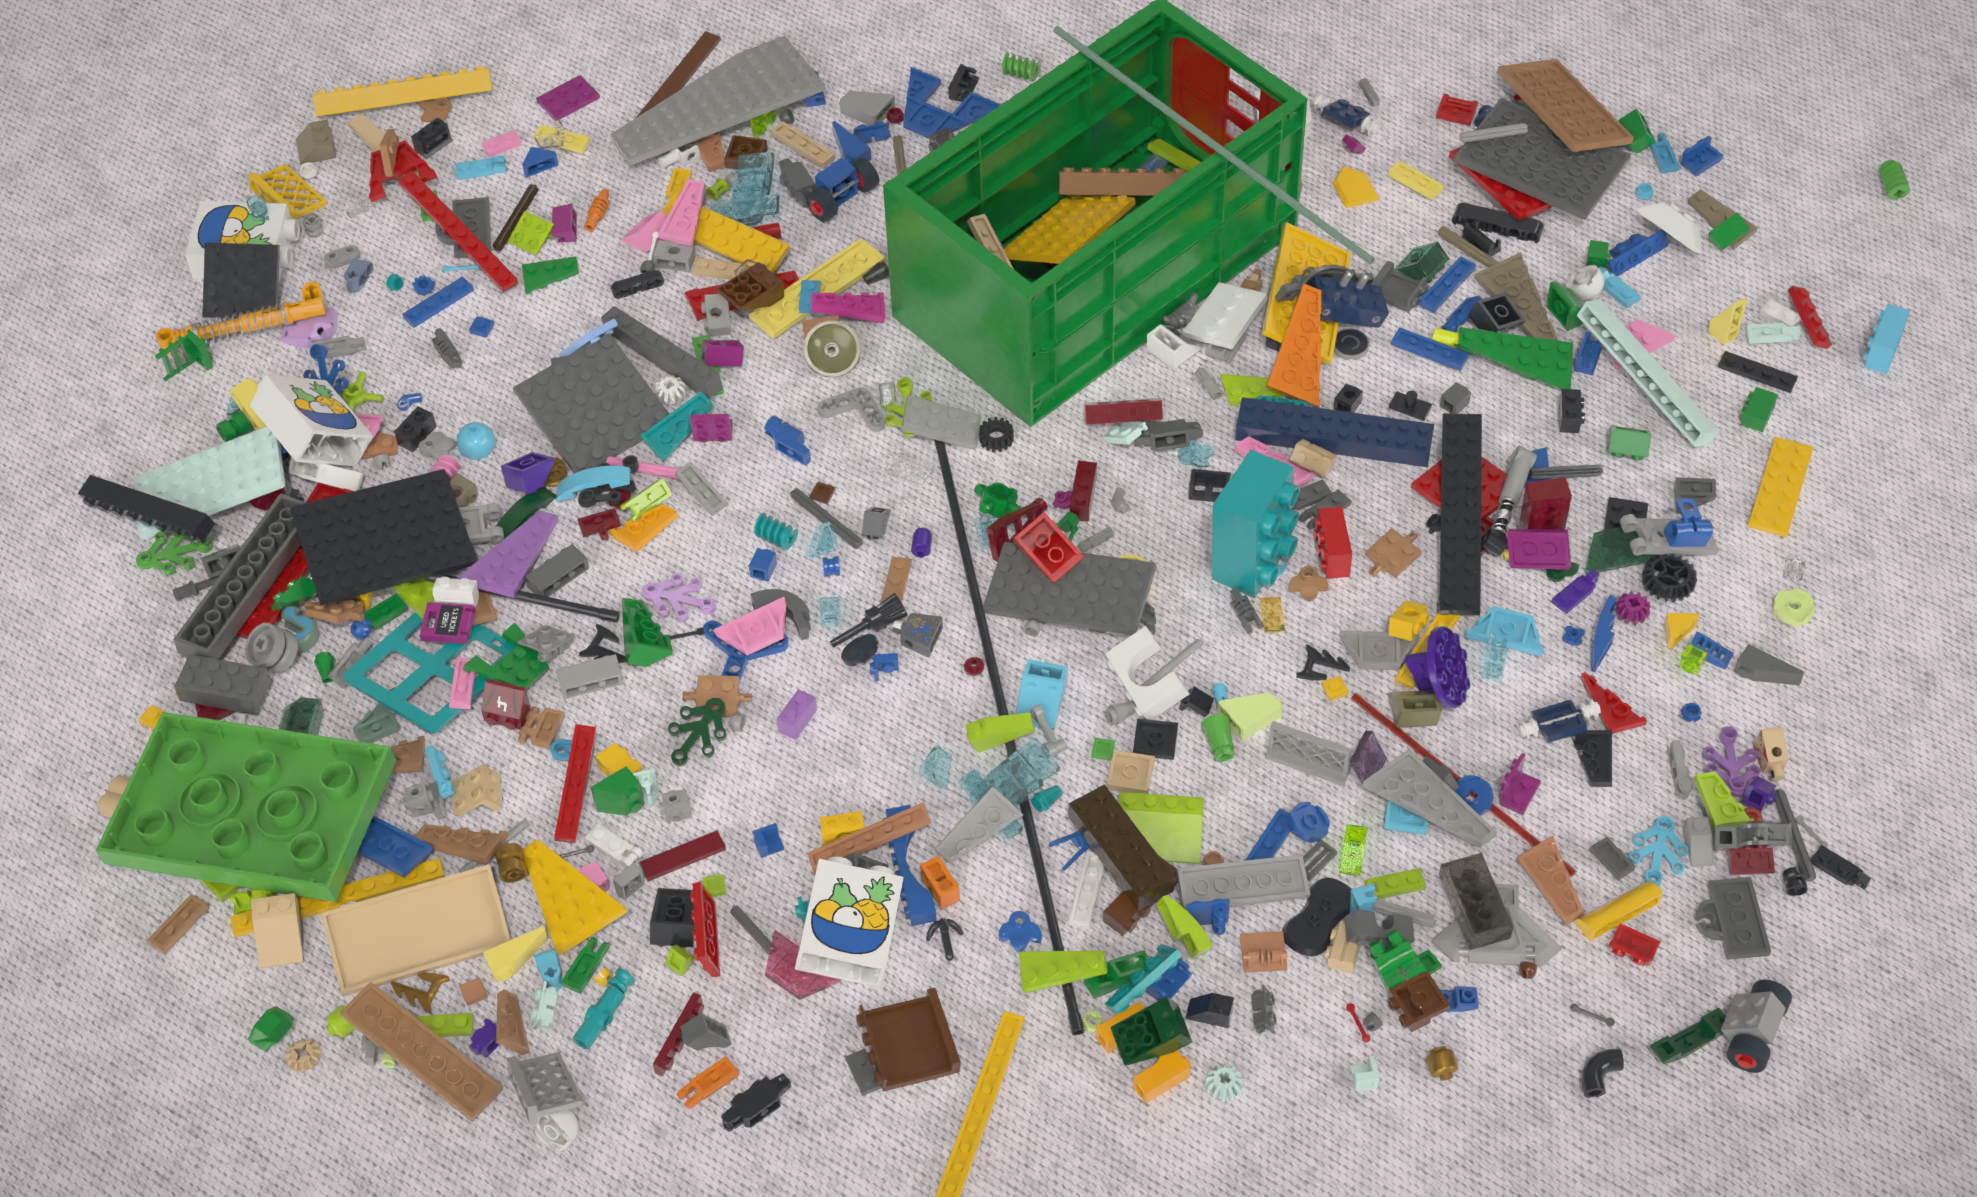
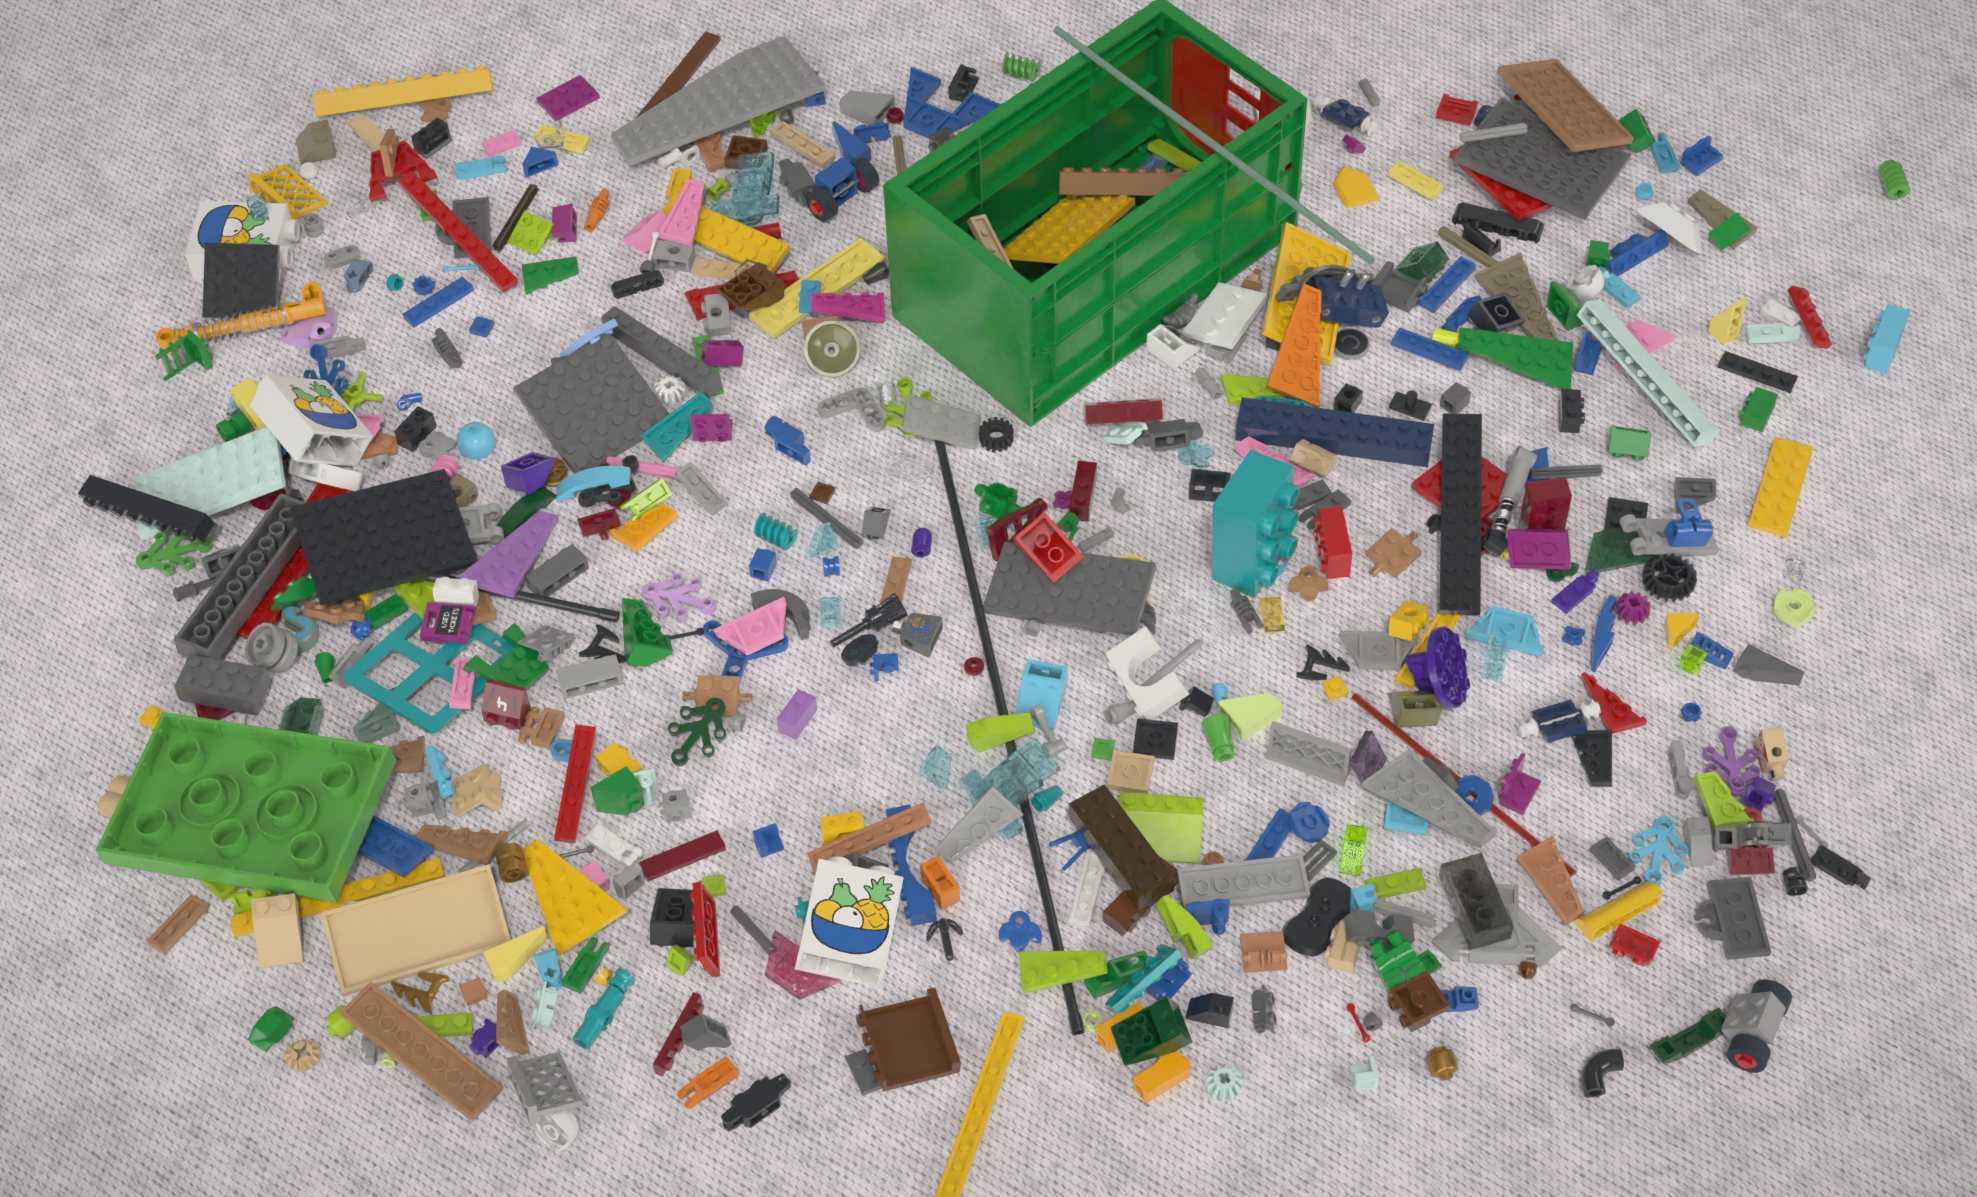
(1607, 895): none -> black hinge

